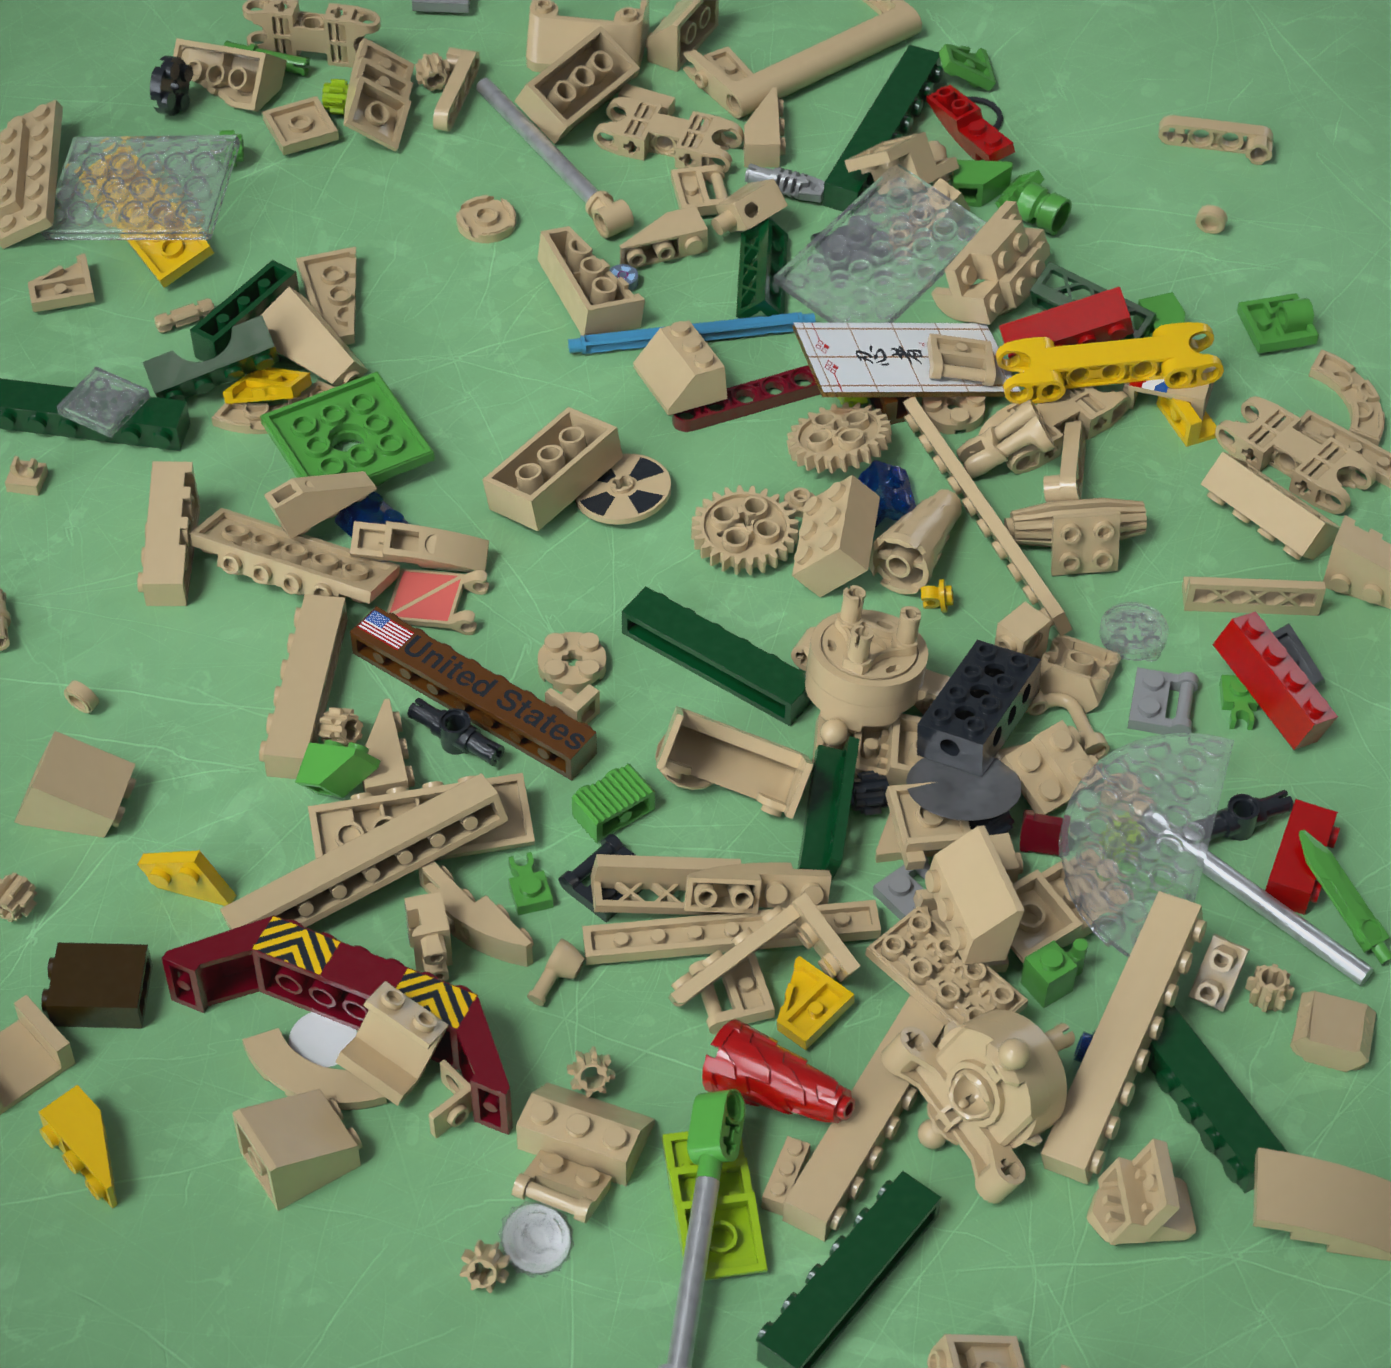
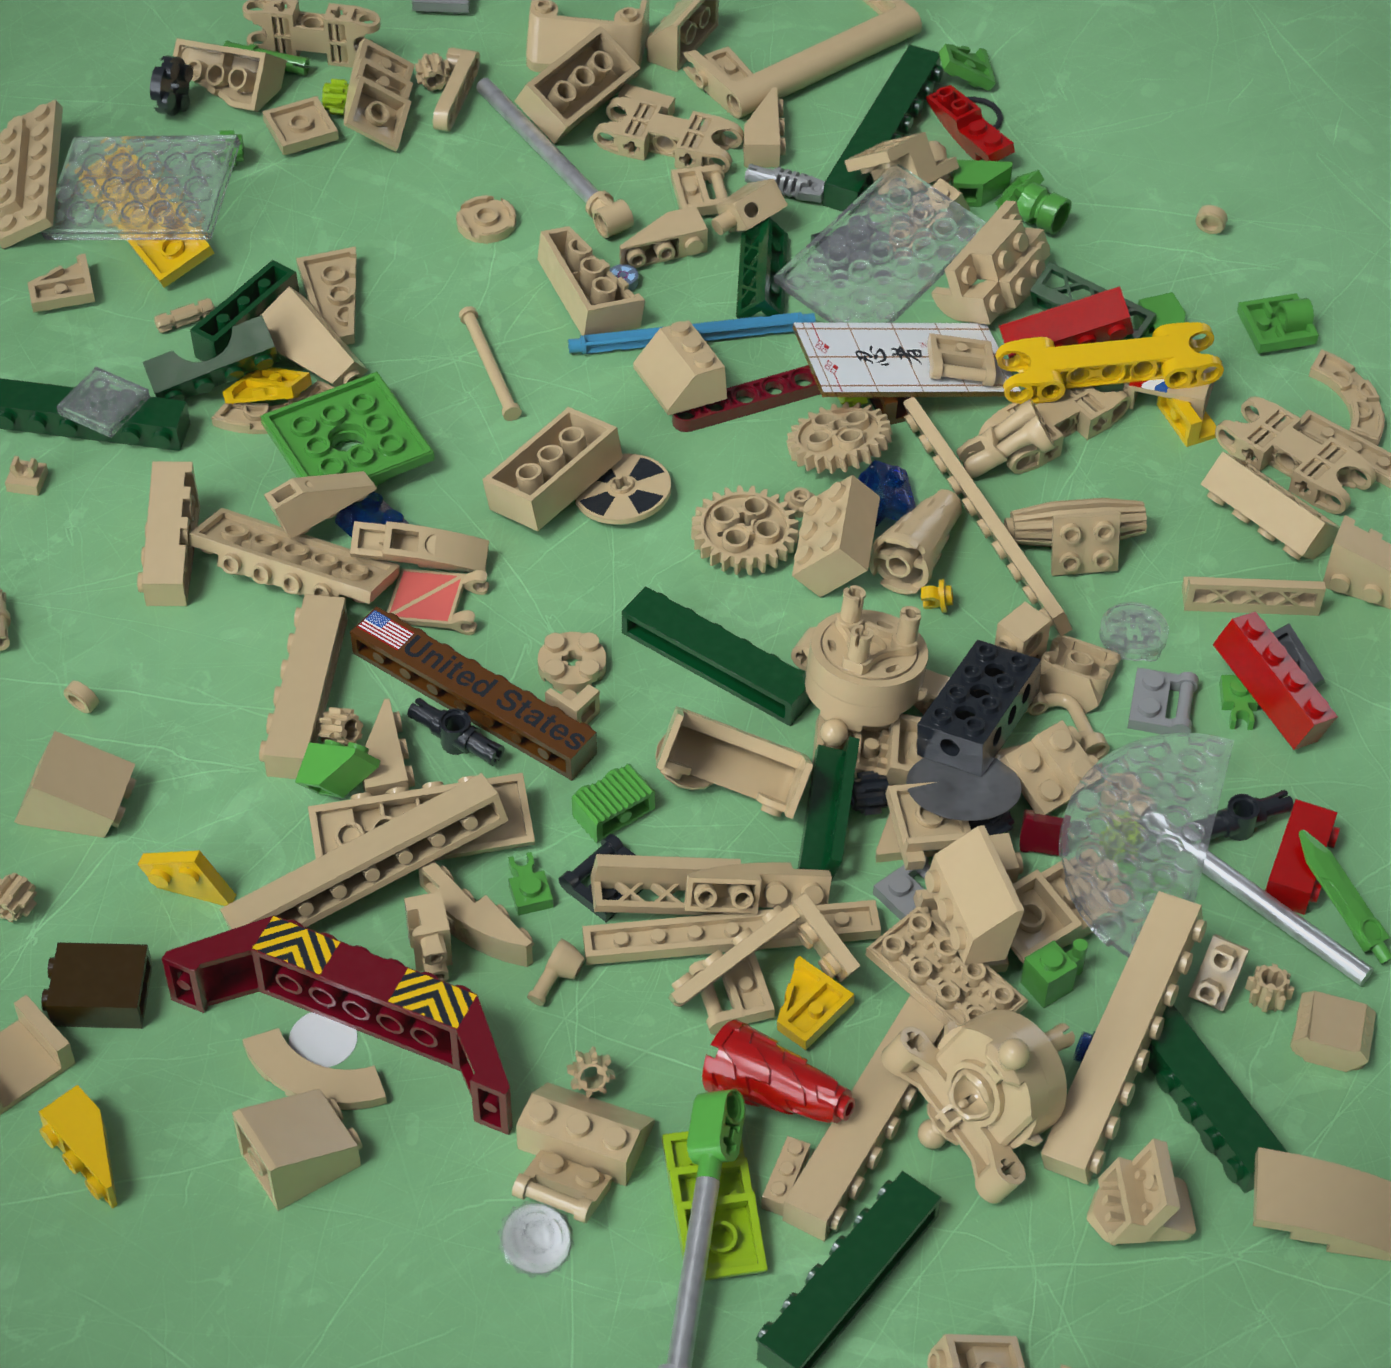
(392, 1043): tan panel -> none
(457, 1107): tan bracket -> none
(490, 1257): tan gear -> none
(510, 410): none -> tan bar
(947, 421): tan plate -> none
(1070, 480): tan beam -> none
(1257, 148): tan beam -> none

